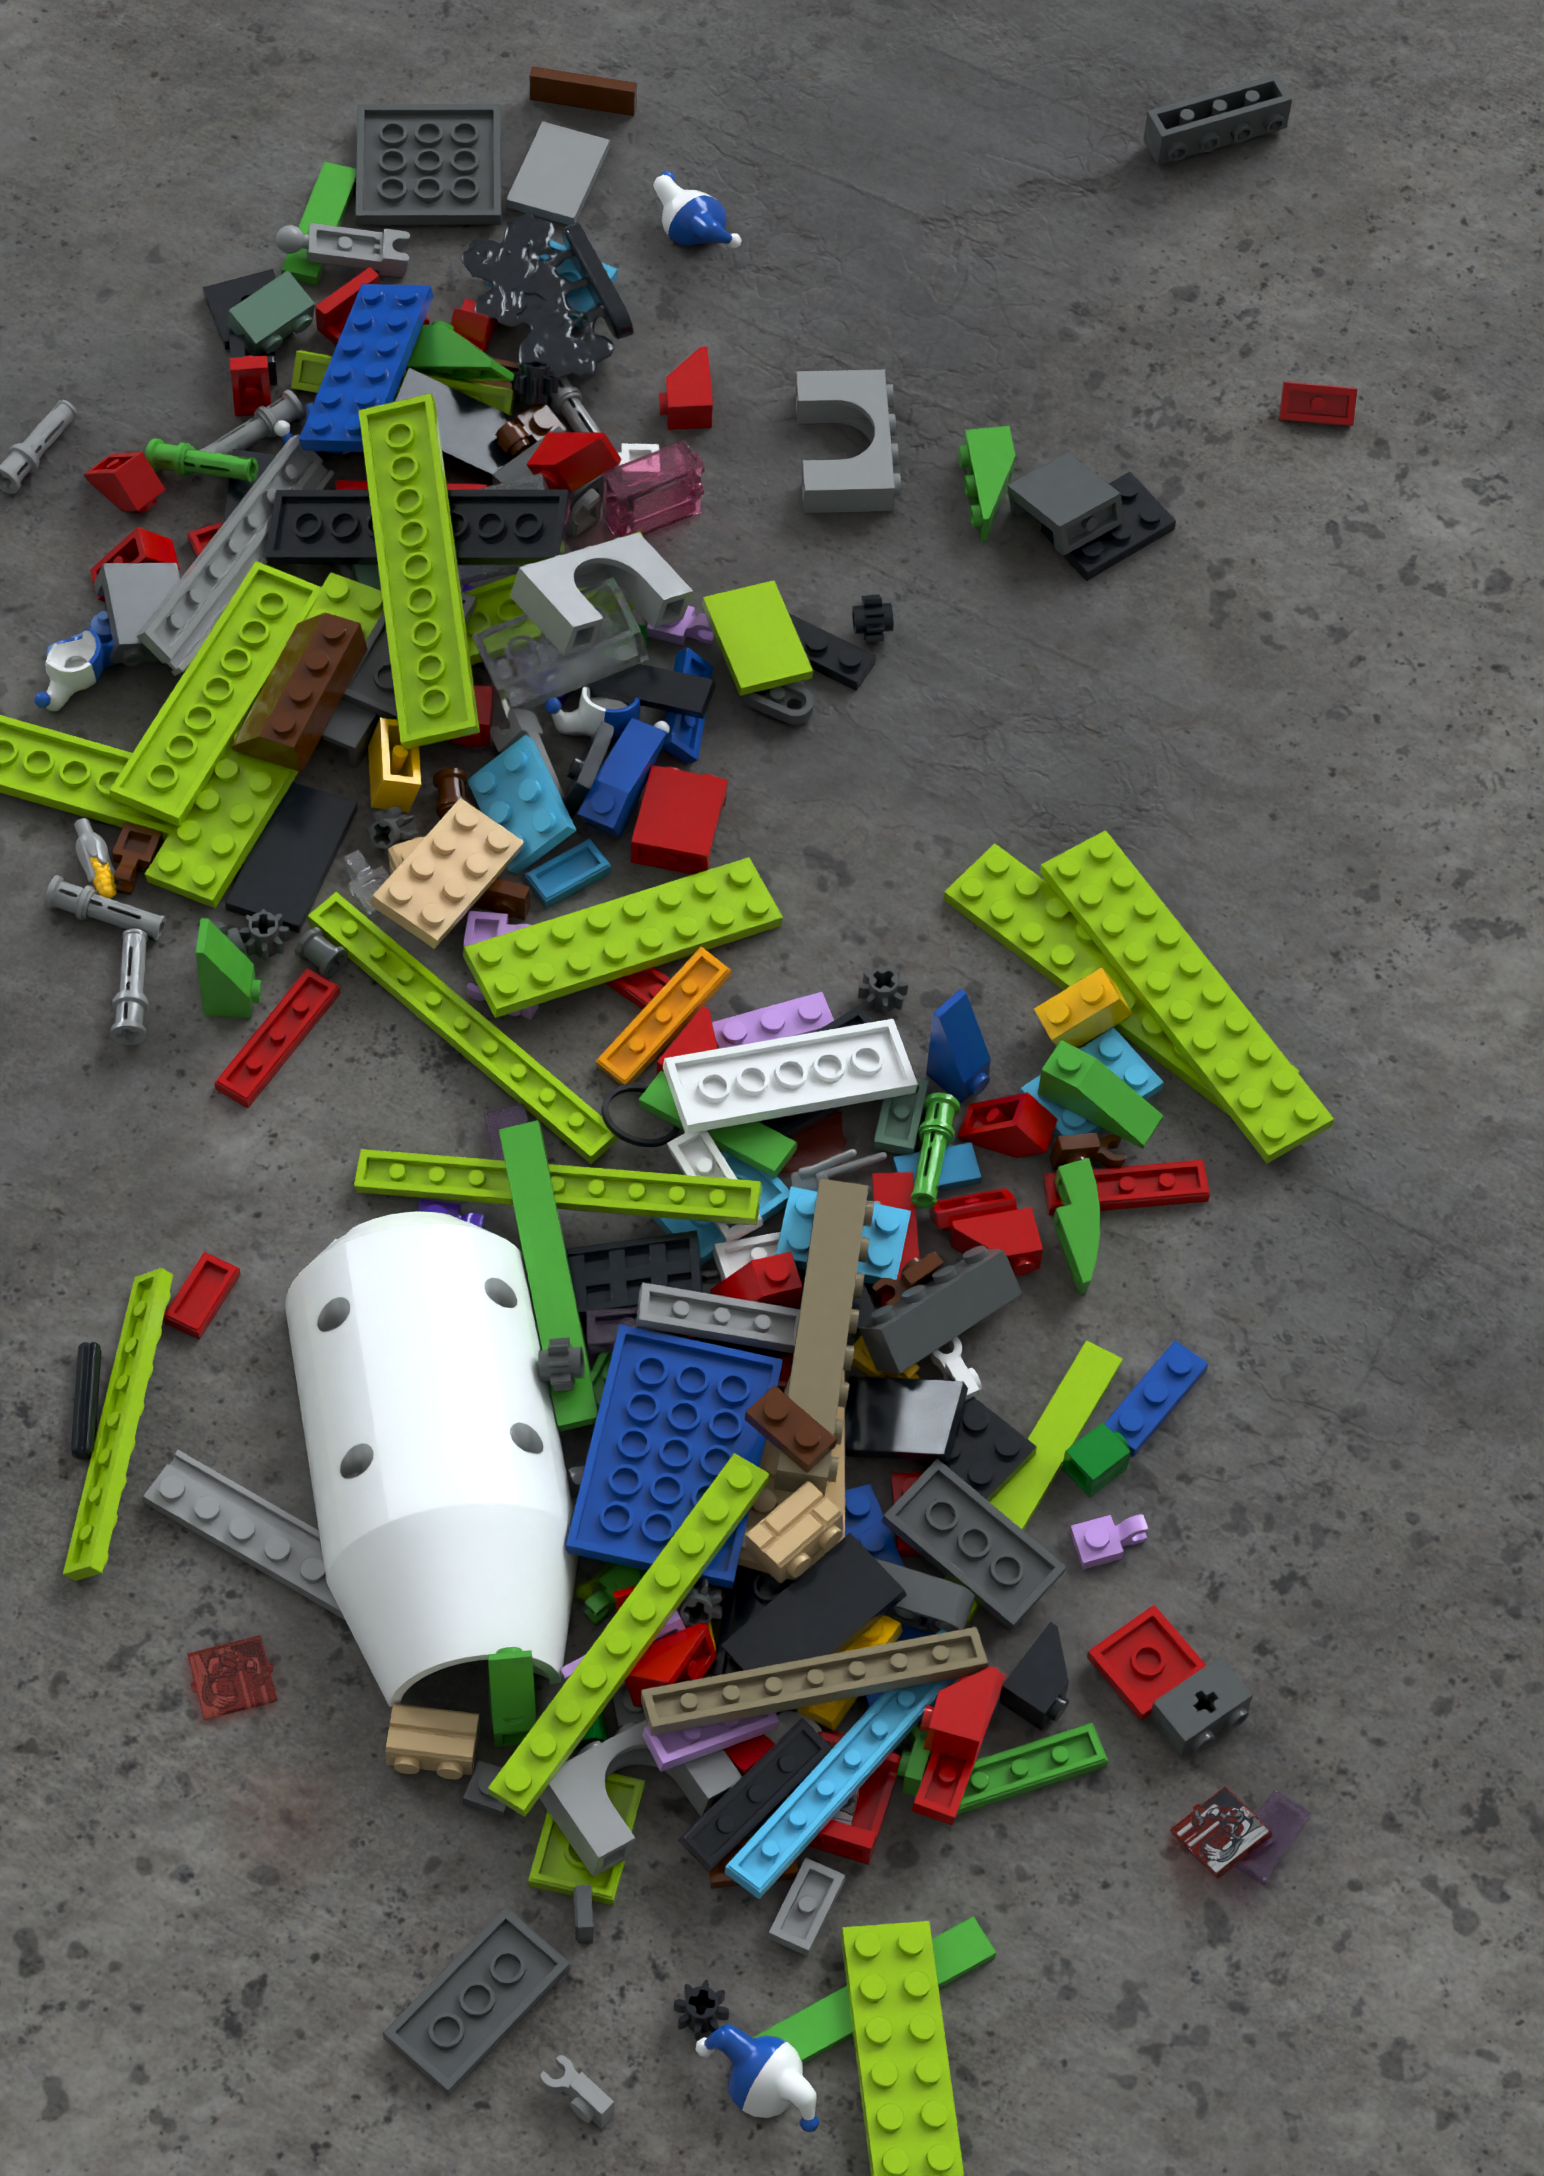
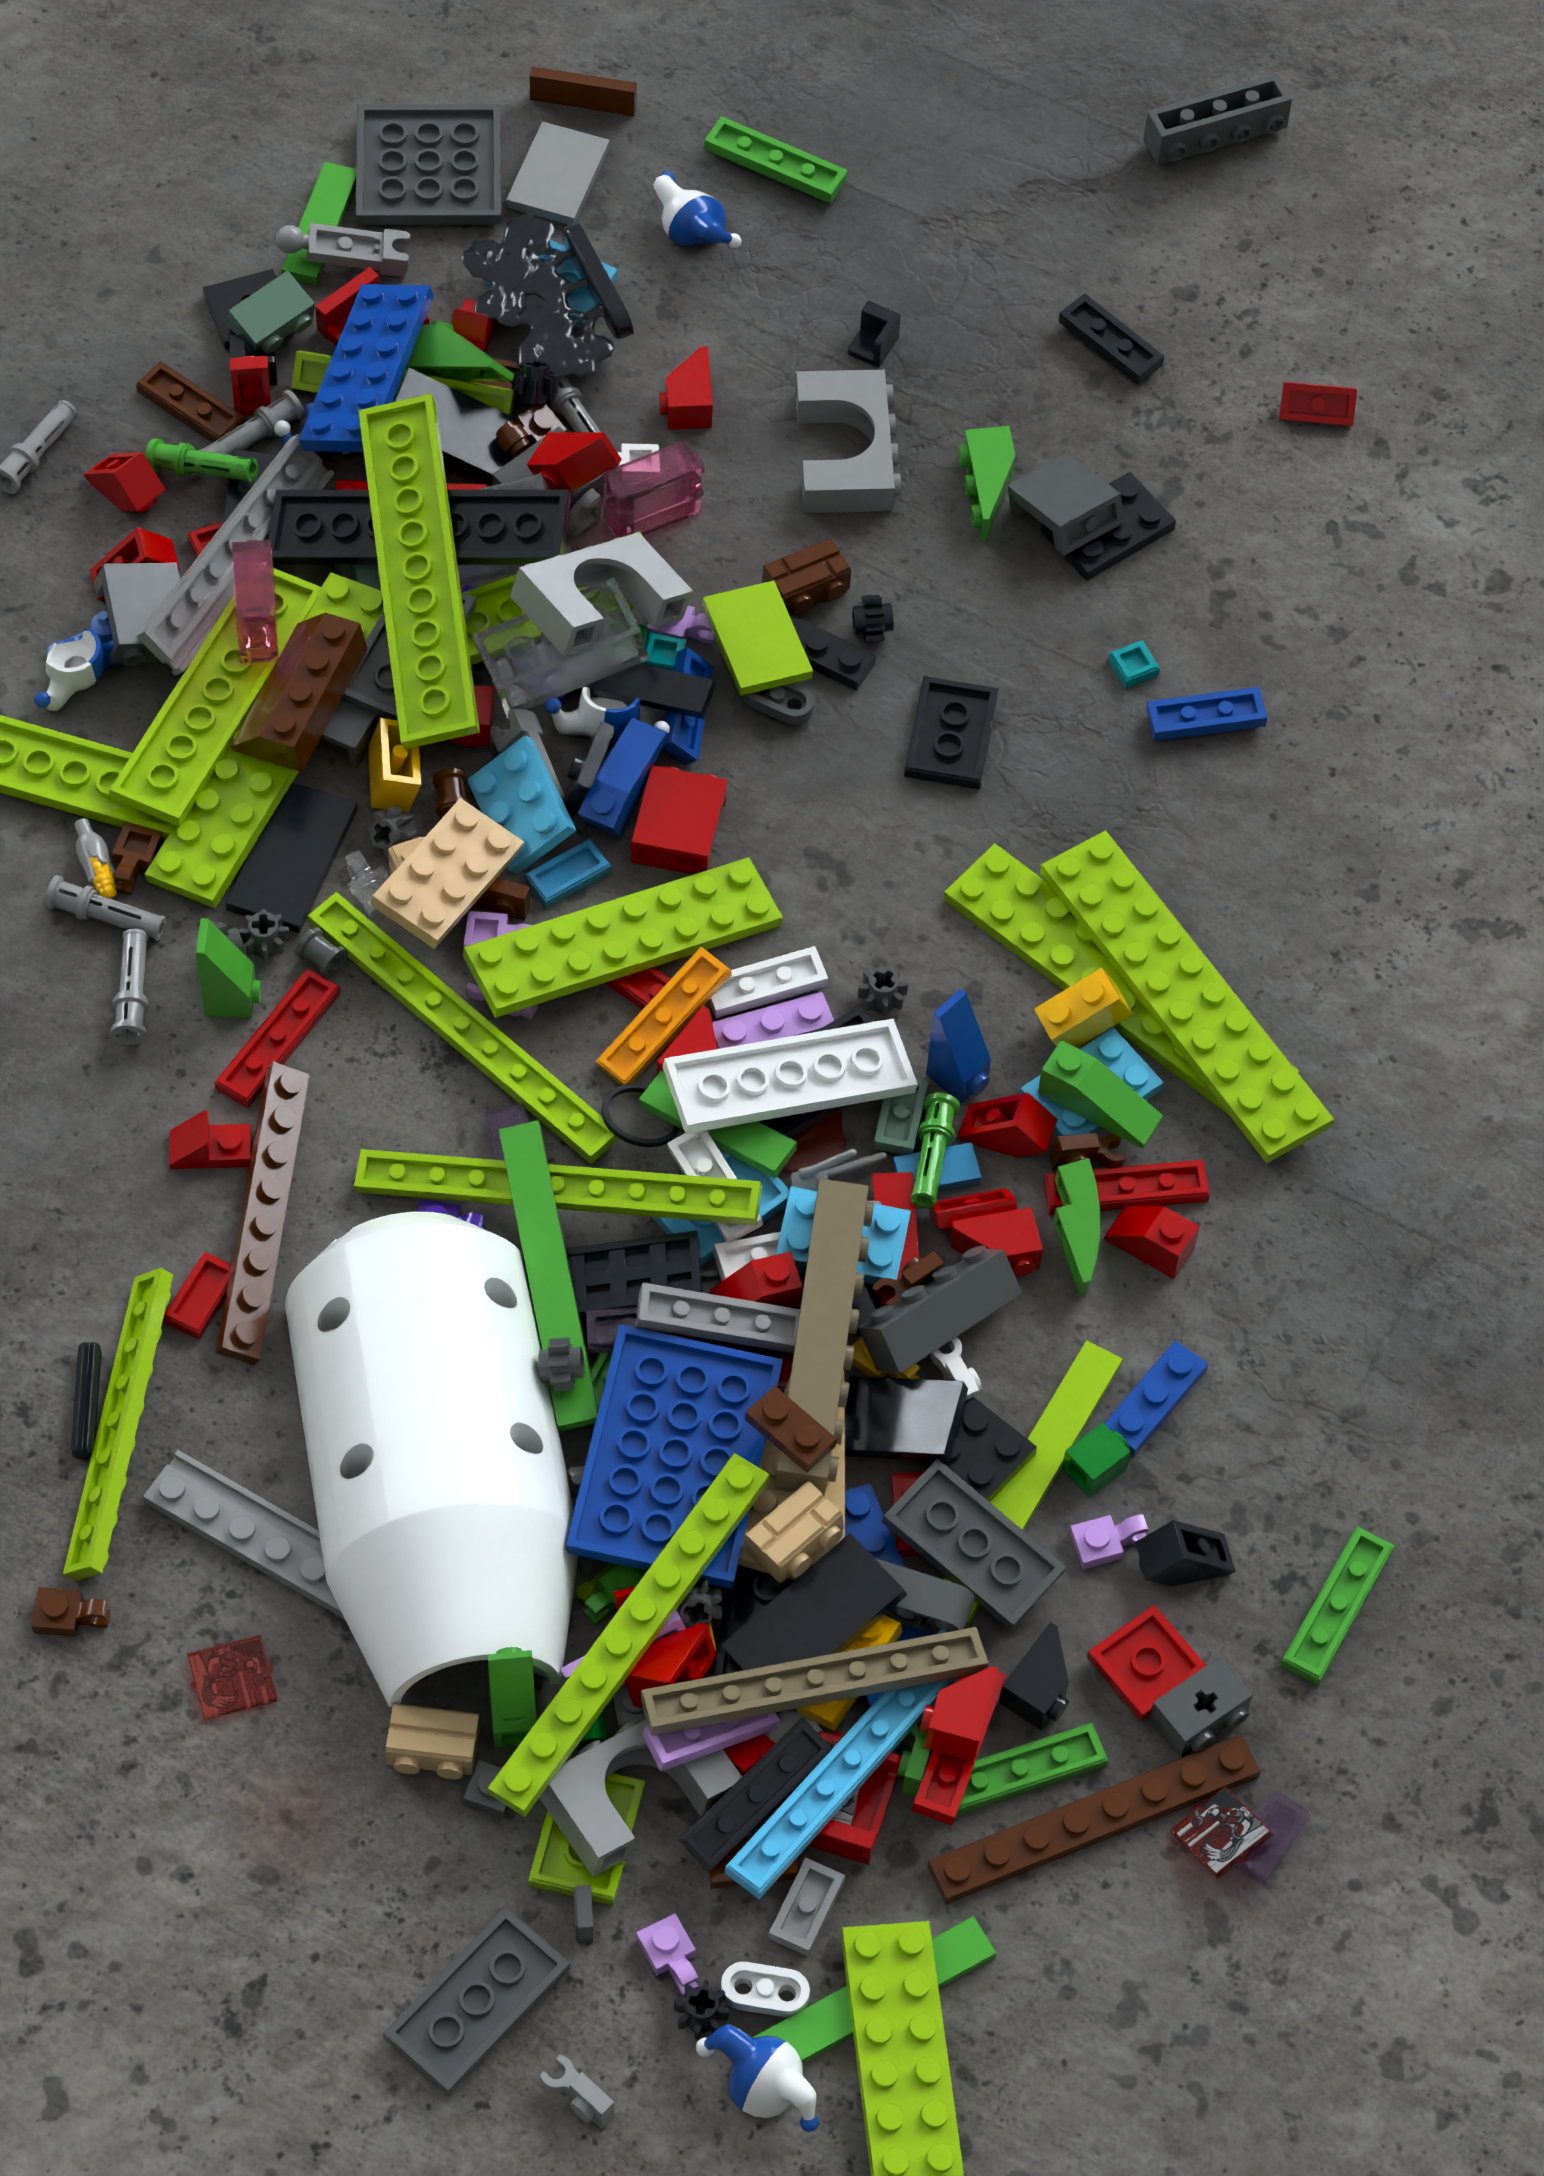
(63, 1610): none -> reddish brown plate
(188, 402): none -> reddish brown tile
(203, 1145): none -> red slope
(255, 601): none -> clear pink window
(263, 1214): none -> plate
(663, 650): none -> teal tile
(669, 1949): none -> lavender plate
(765, 1985): none -> white plate
(770, 982): none -> white plate
(775, 159): none -> bright green plate
(809, 576): none -> reddish brown brick
(876, 335): none -> black panel
(951, 732): none -> black tile
(1093, 1819): none -> reddish brown plate
(1111, 339): none -> black plate
(1133, 664): none -> teal tile
(1155, 1237): none -> red slope
(1184, 1554): none -> black slope
(1206, 713): none -> blue plate
(1337, 1606): none -> bright green tile

